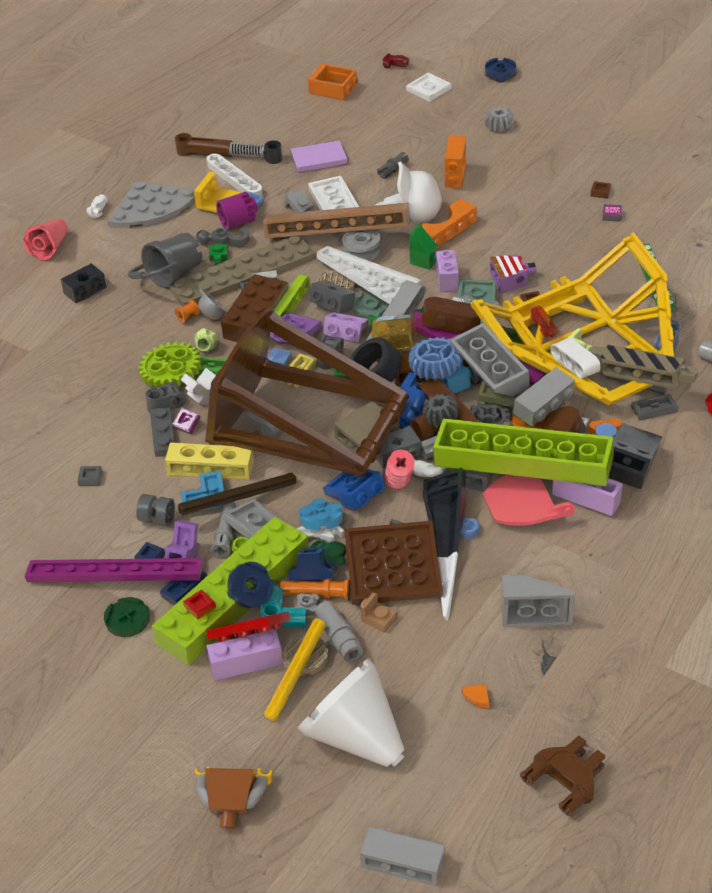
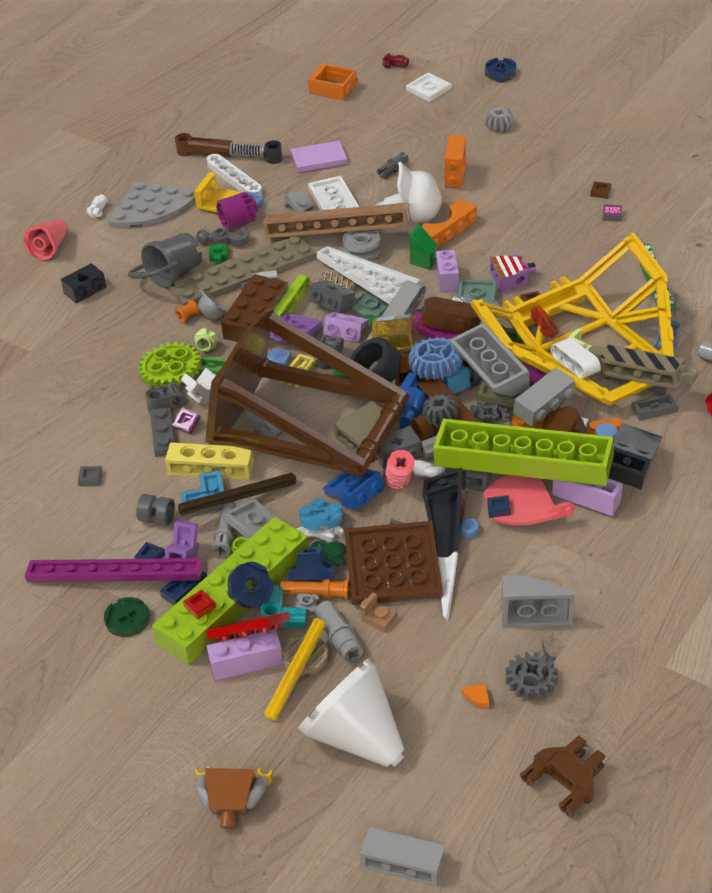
(498, 506): none -> dark blue tile
(531, 676): none -> dark grey gear

